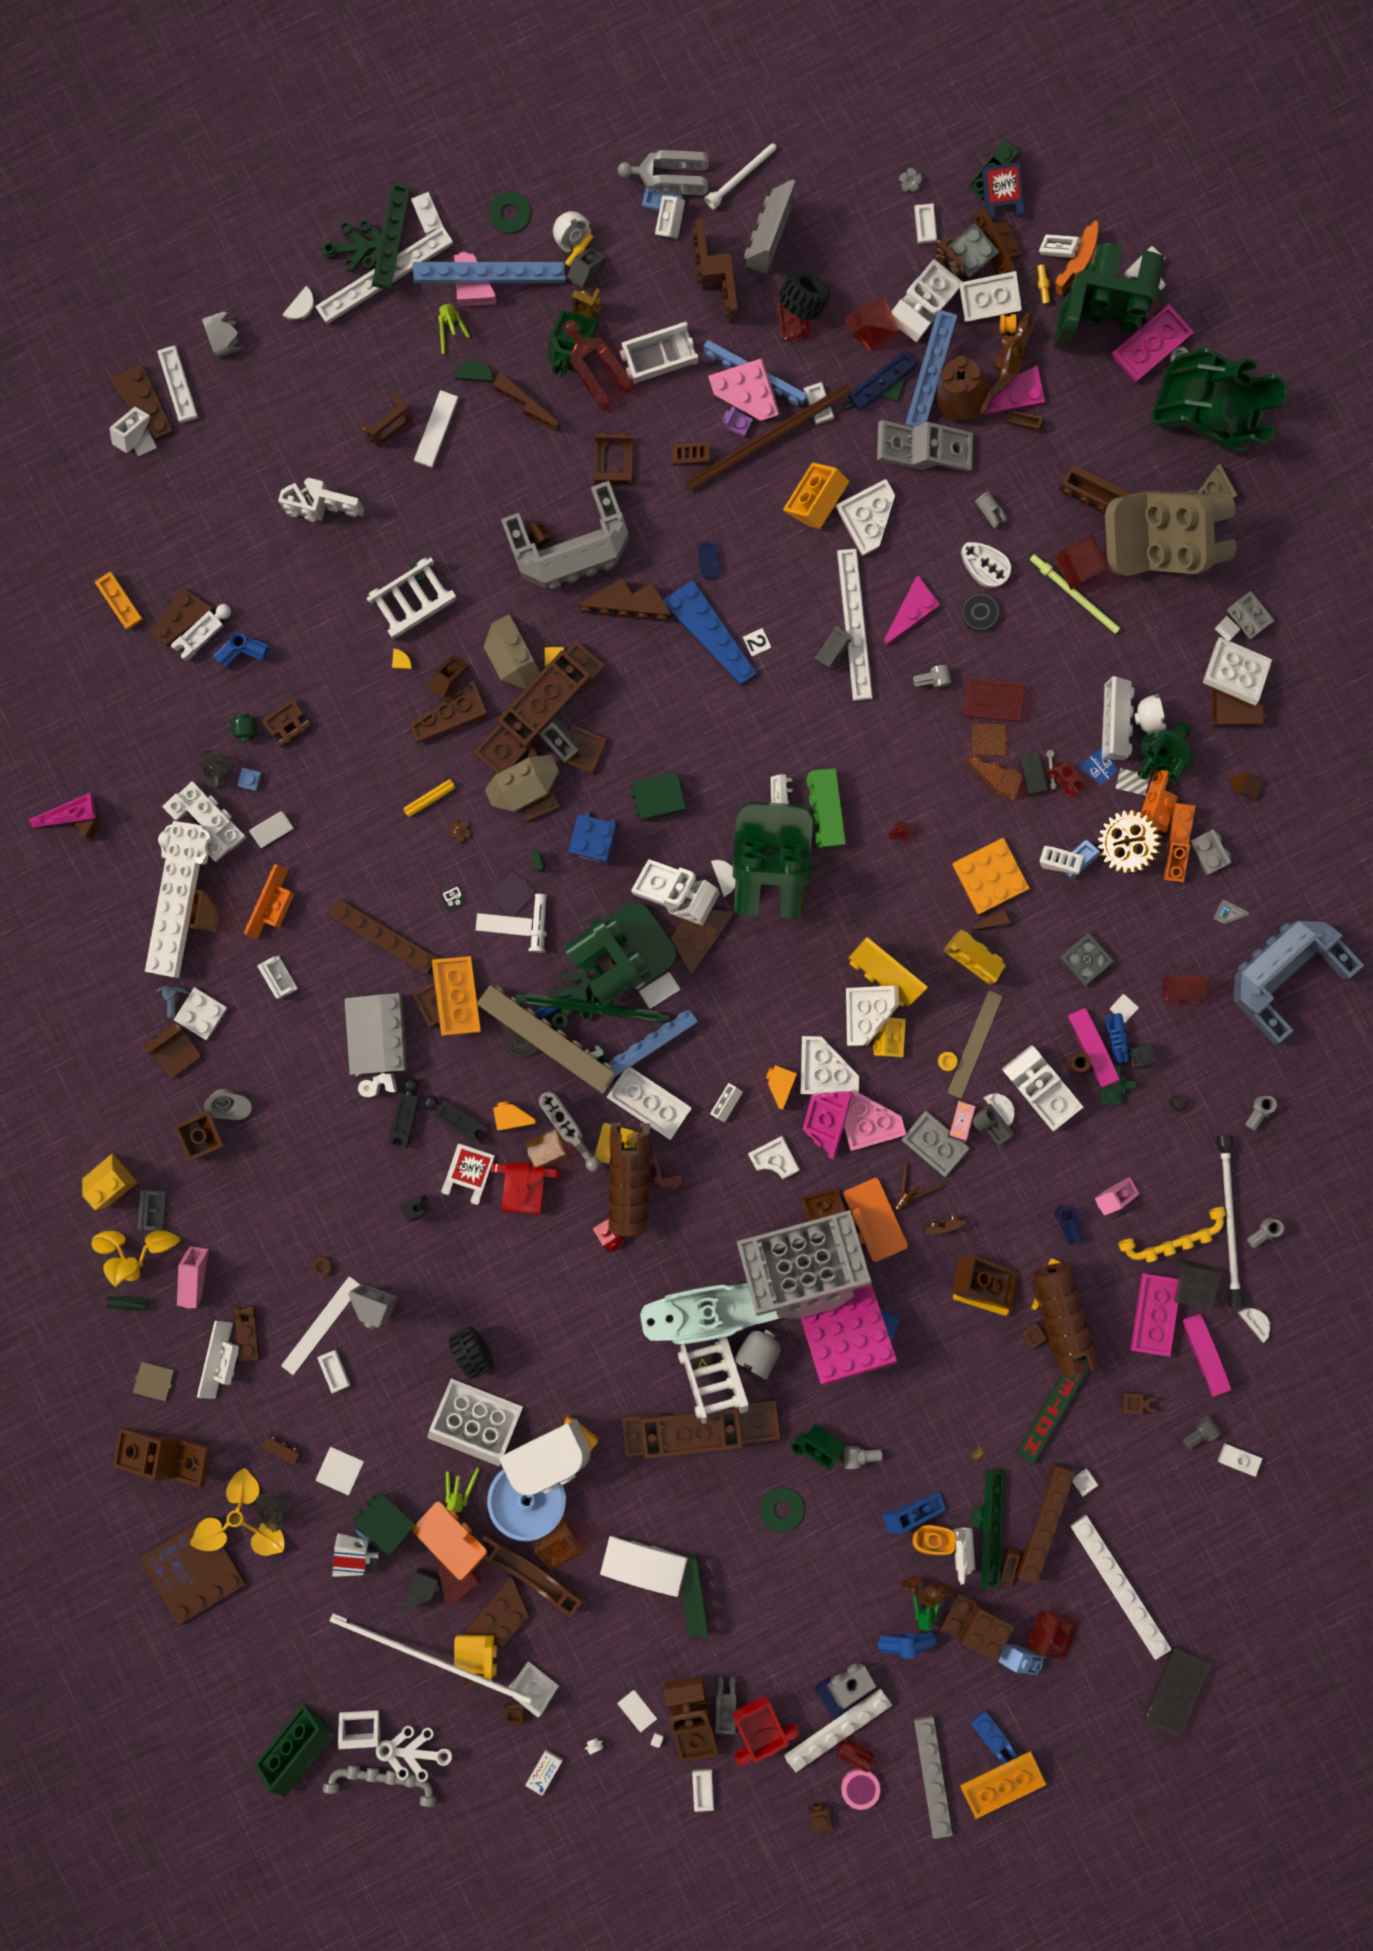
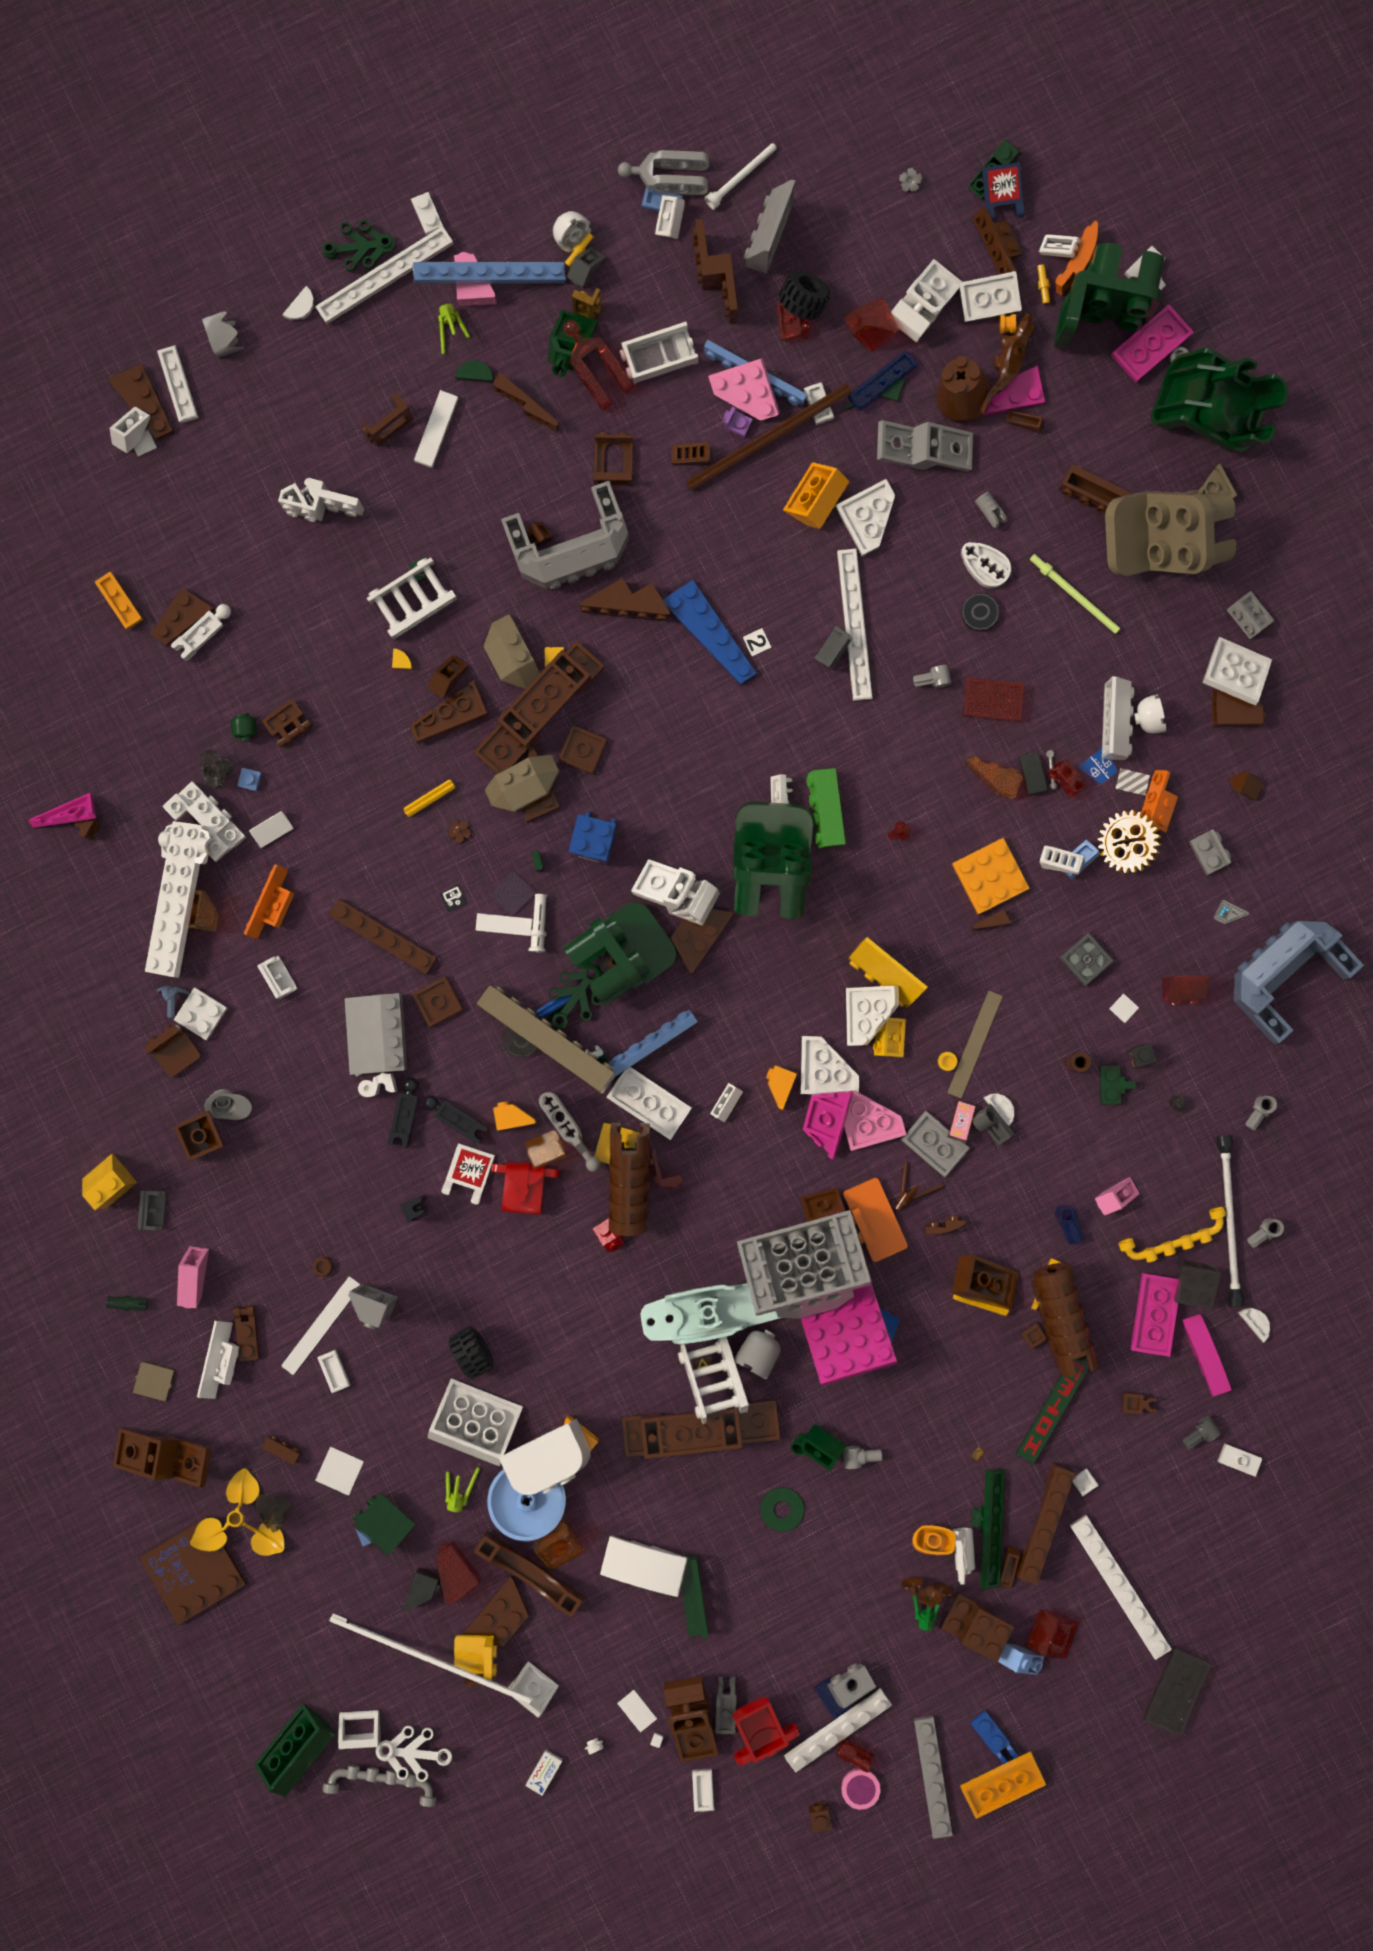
(120, 1269): yellow plant -> none
(251, 647): blue piece -> none
(352, 1556): white torso -> none
(391, 236): dark green tile -> none
(450, 1540): orange bracket -> none
(456, 996): light orange plate -> none
(513, 1713): reddish brown tile -> none
(517, 223): dark green gear -> none
(559, 739): dark grey slope -> none
(595, 1008): dark green piece -> none
(658, 796): dark green brick -> none
(659, 990): white sticker -> none
(708, 560): clear blue tile -> none
(724, 875): white tile -> none
(776, 1157): white tile -> none
(907, 1644): blue piece -> none
(913, 1513): blue slope -> none
(915, 607): dark pink wing -> none
(925, 224): white tile -> none
(931, 368): medium blue plate -> none
(945, 255): reddish brown bracket -> none
(973, 250): light grey piece -> none
(975, 957): yellow wedge -> none
(988, 739): clear orange piece -> none
(1042, 1088): white piece -> none
(1081, 562): clear red slope -> none
(1093, 1046): dark pink slope -> none
(1117, 1037): blue hinge -> none
(1167, 752): dark green piece -> none
(1178, 842): orange slope -> none
(1227, 628): white tile -> none

